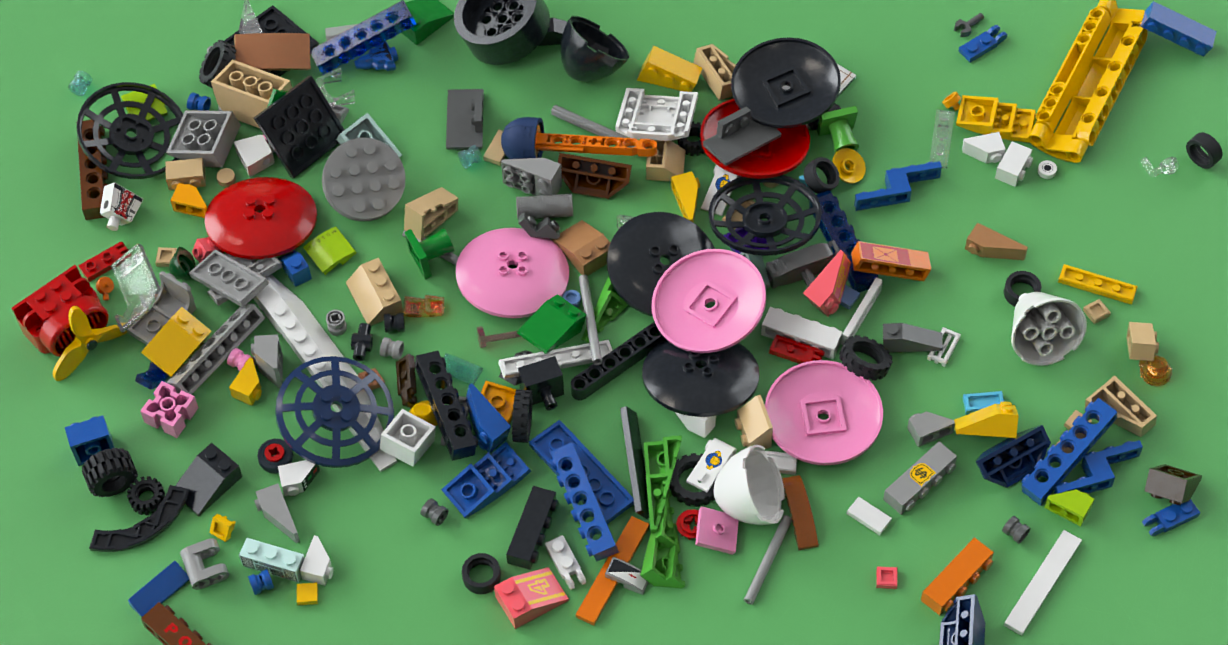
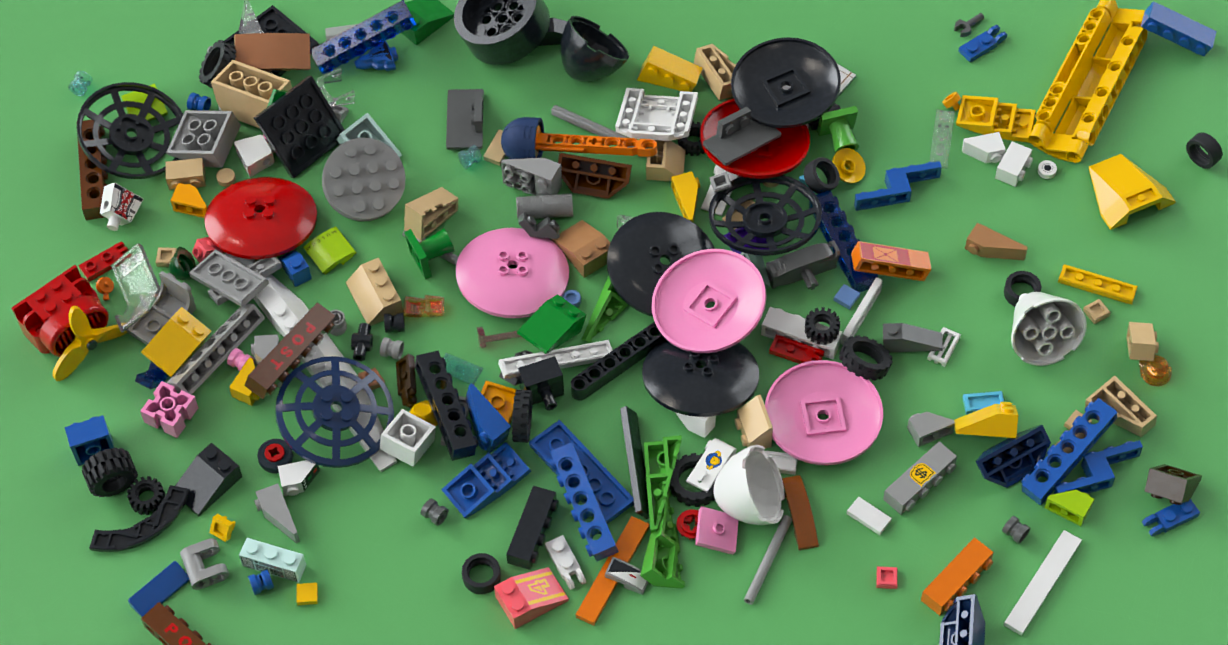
(290, 350): none -> reddish brown brick
(317, 564): white slope -> none
(590, 320): light grey piece -> none
(720, 182): none -> light grey slope
(822, 335): none -> black tyre
(829, 285): coral slope -> none
(1125, 189): none -> yellow wedge
(1167, 166): clear plate -> none

